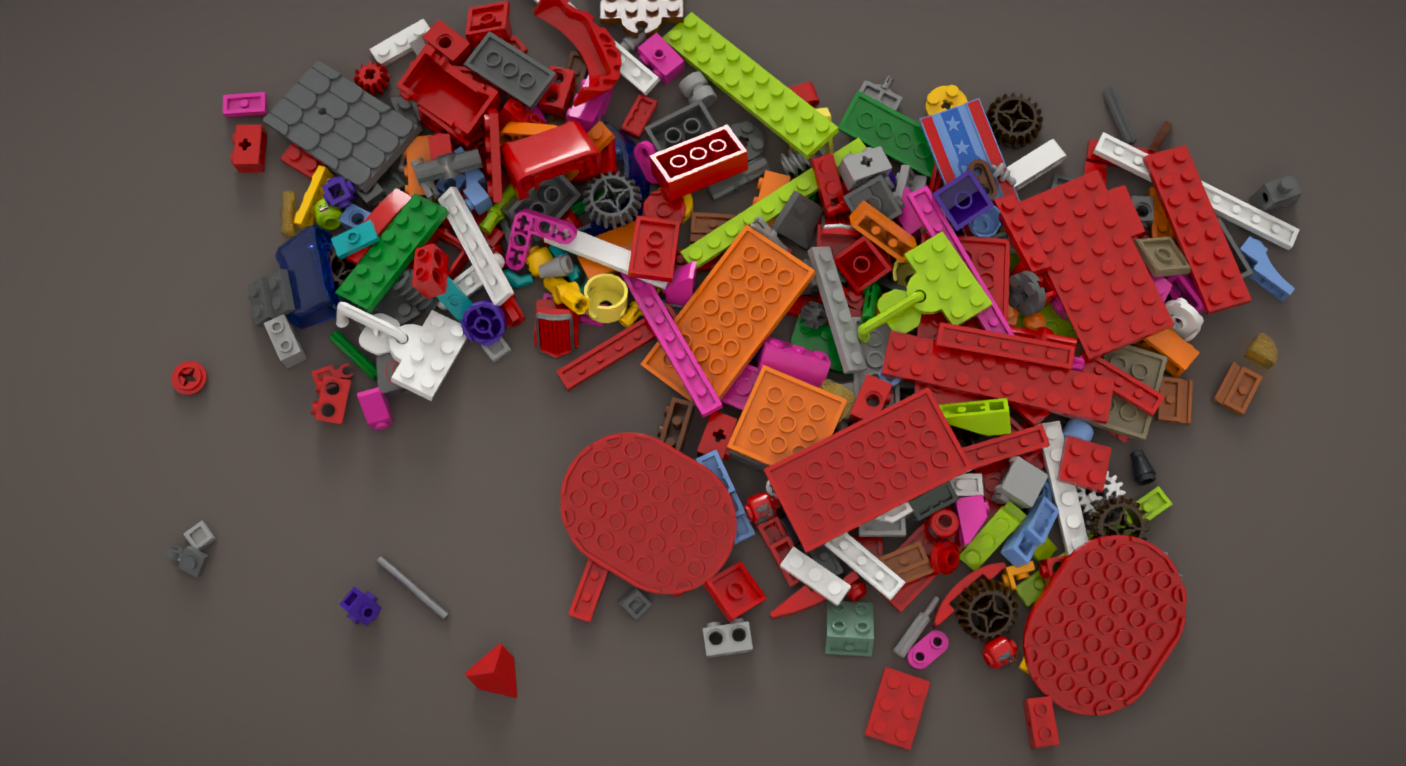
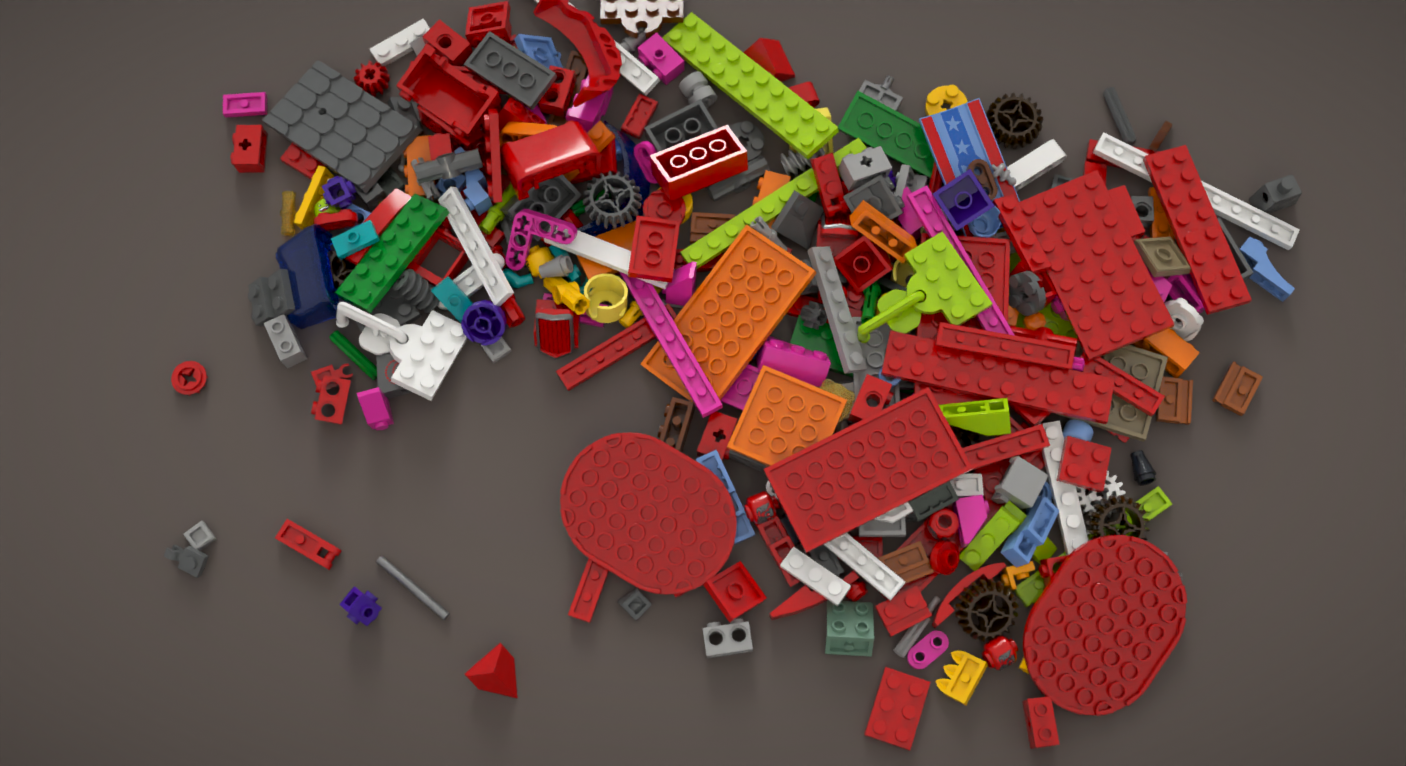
(307, 543): none -> red plate
(343, 219): none -> red plate
(430, 271): red brick -> none
(539, 49): none -> medium blue plate
(771, 57): none -> red slope
(903, 611): none -> red plate
(963, 677): none -> yellow plate
(1262, 351): clear yellow brick -> none

